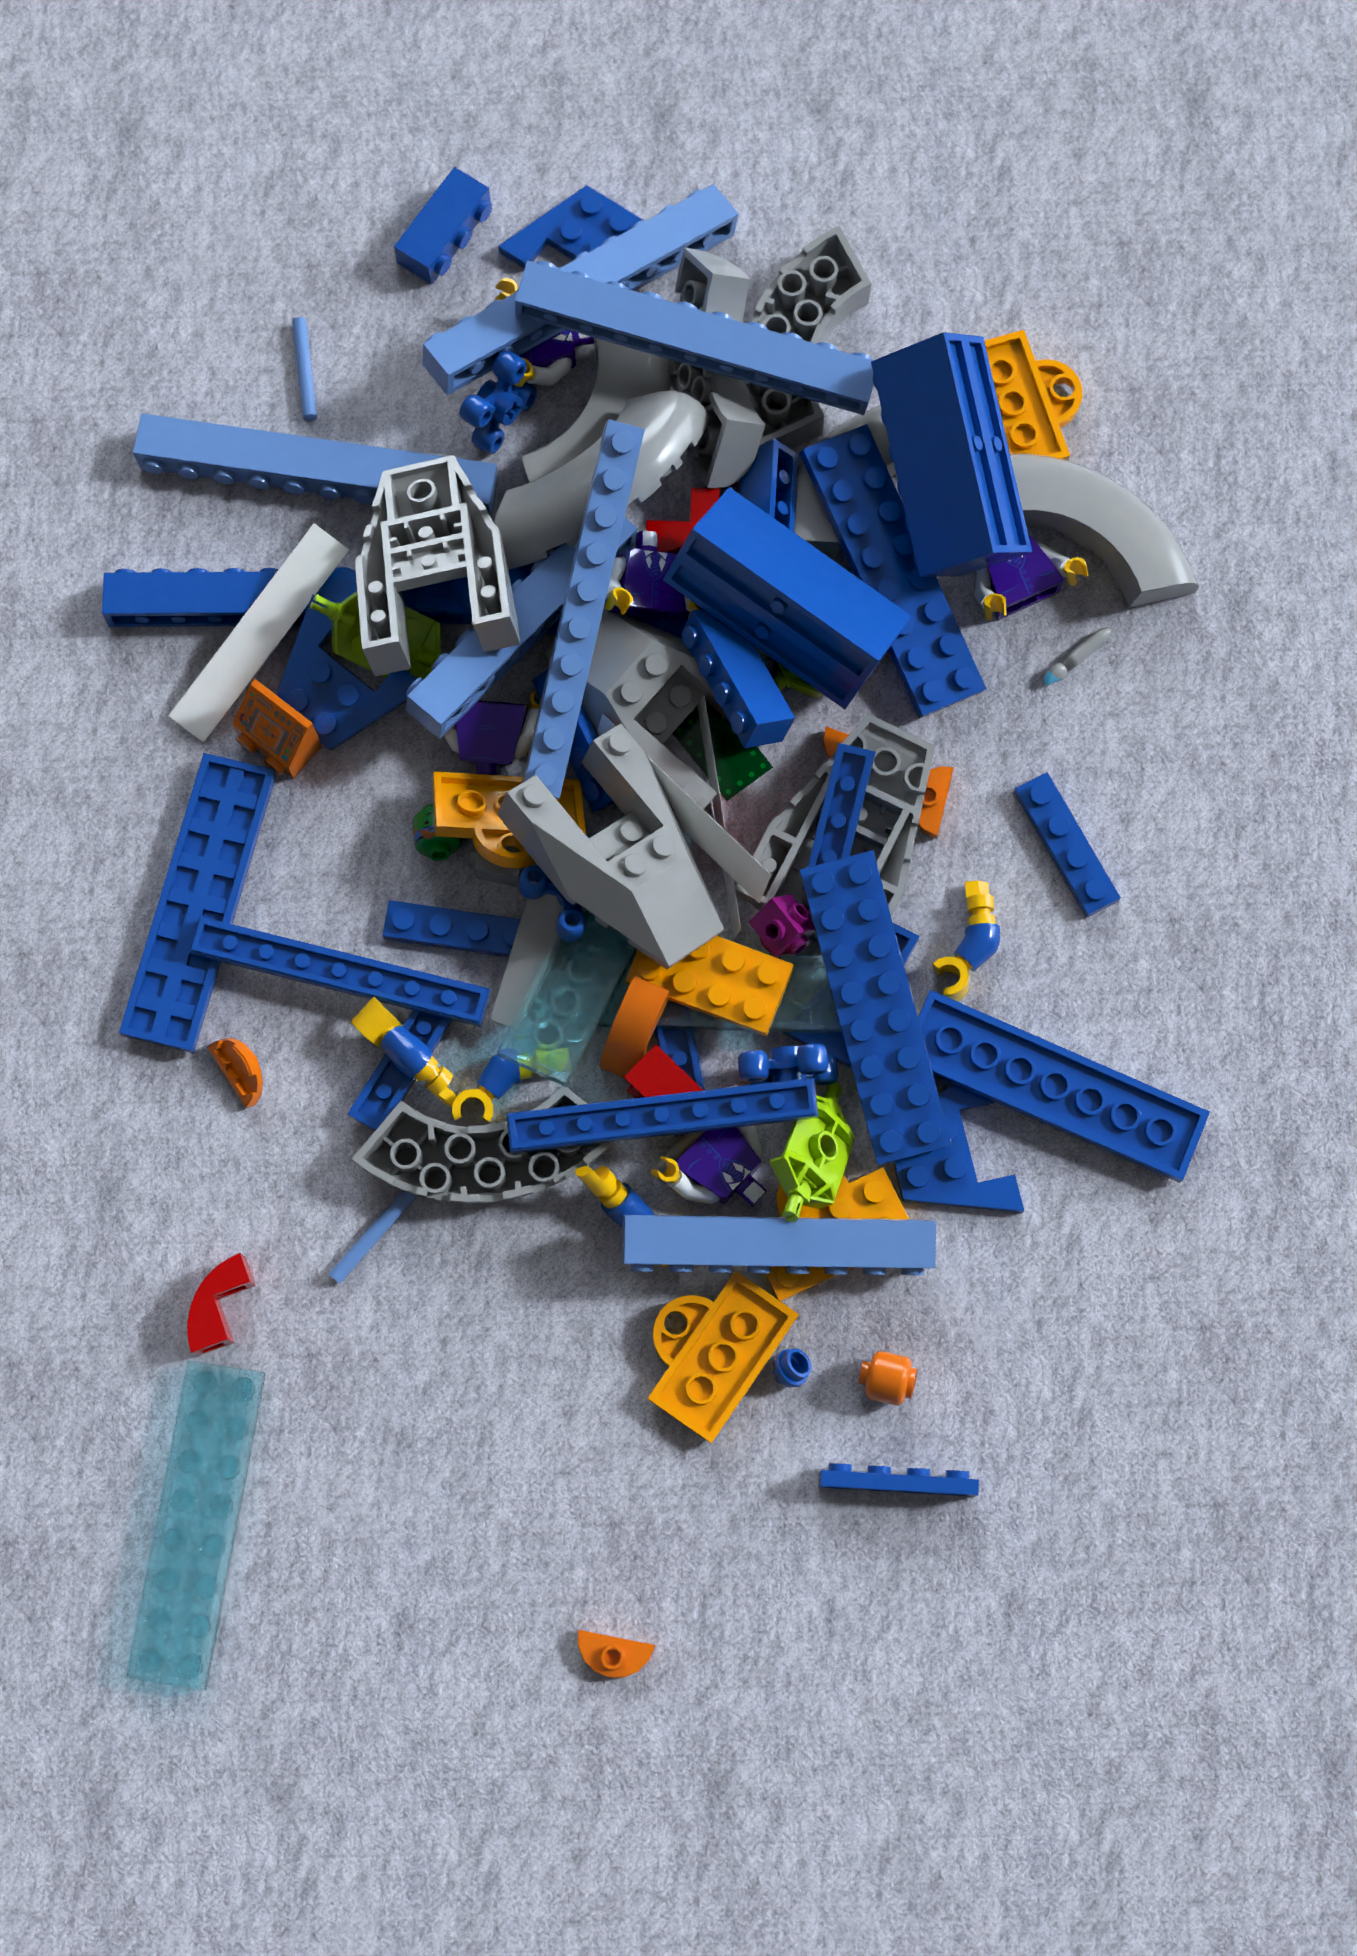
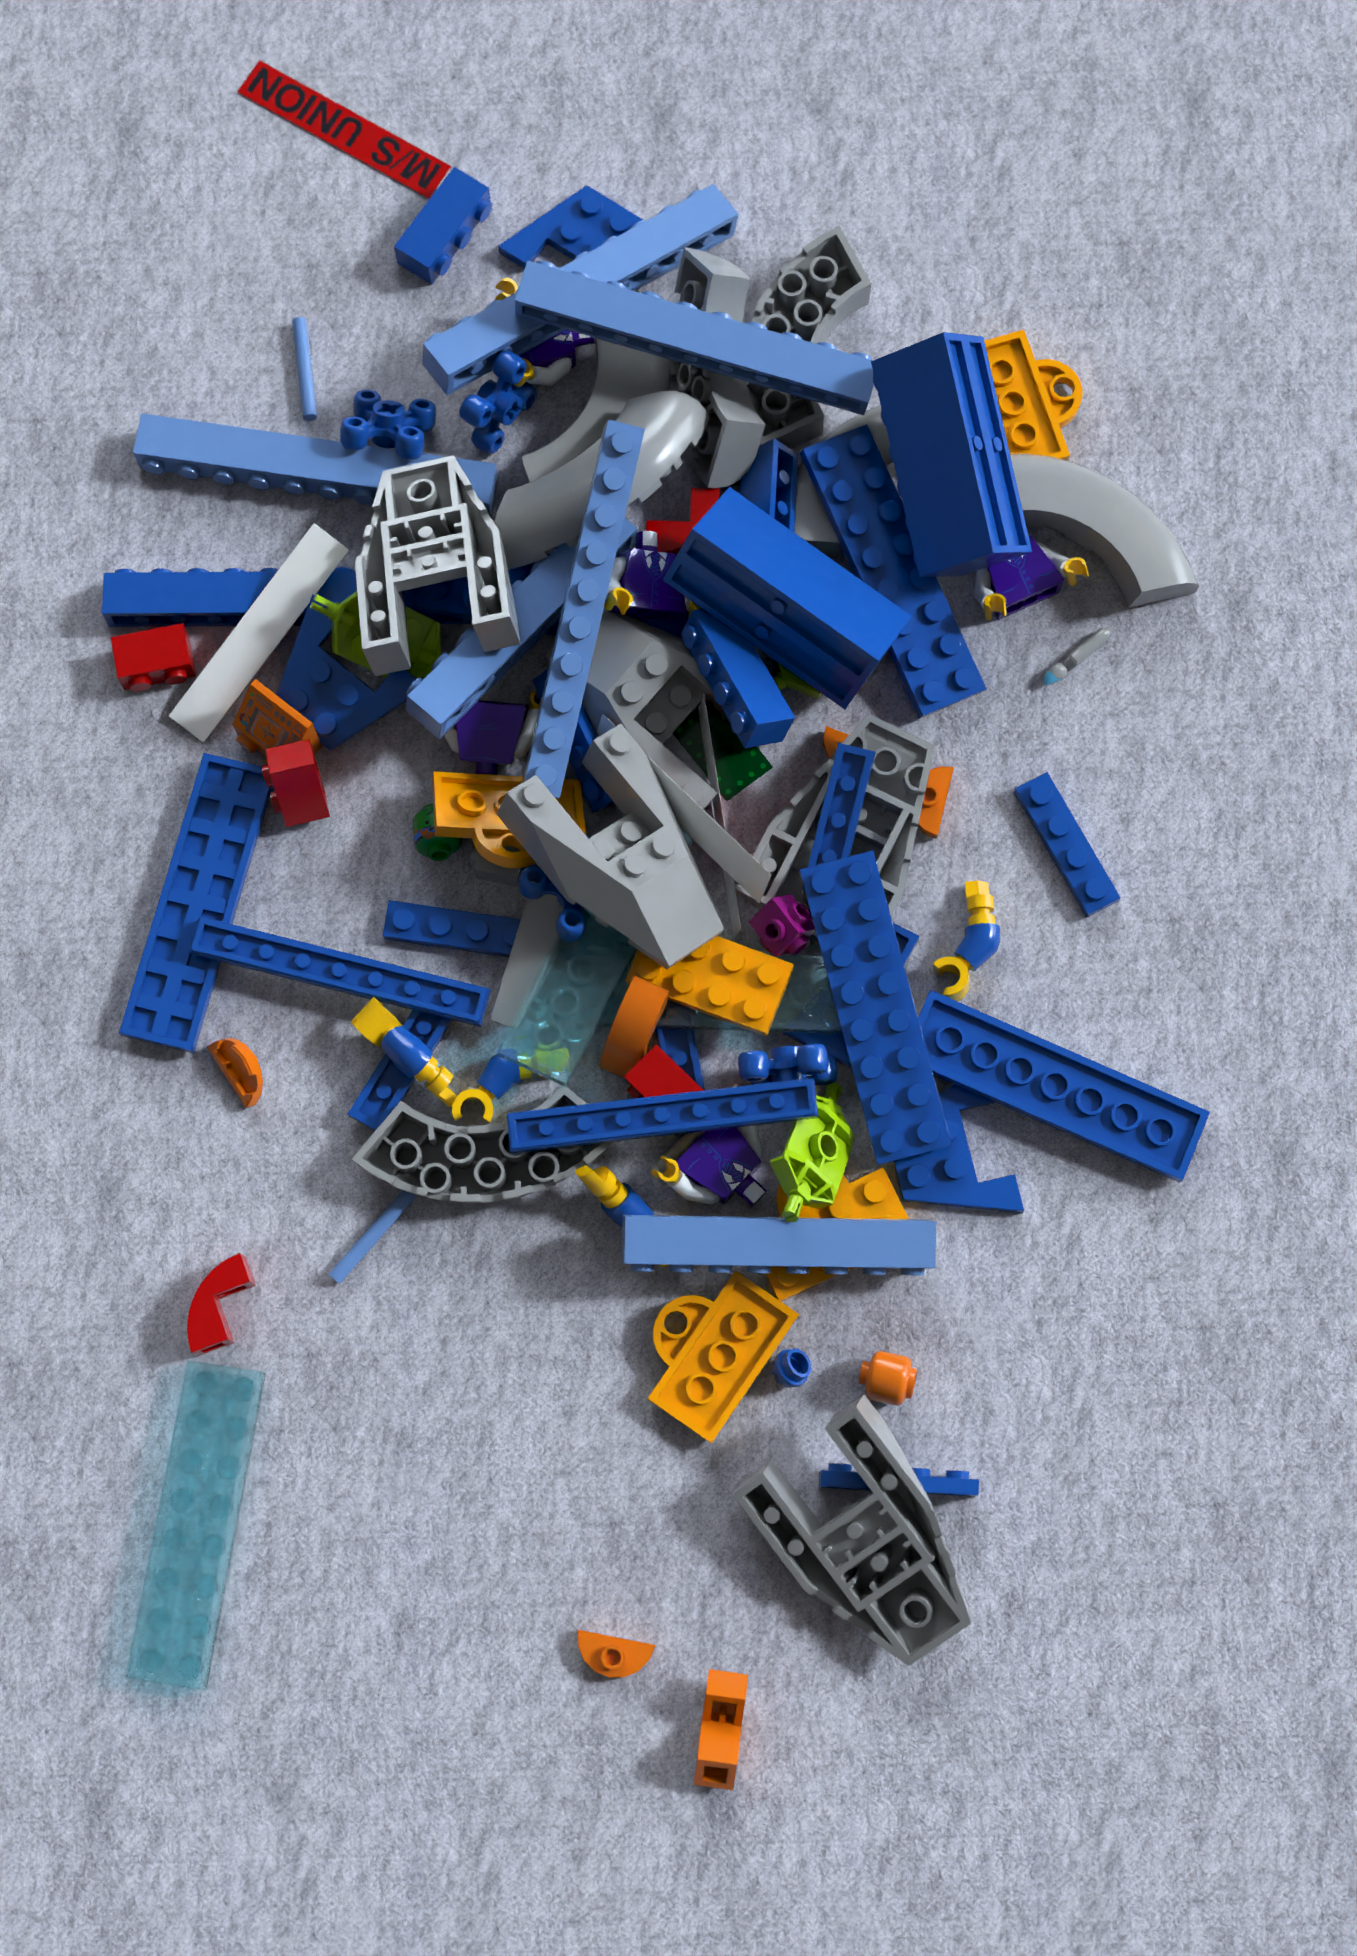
(153, 657): none -> red brick
(296, 783): none -> red brick
(344, 129): none -> red sticker
(388, 424): none -> blue gear
(721, 1729): none -> orange brick
(878, 1558): none -> light grey wedge

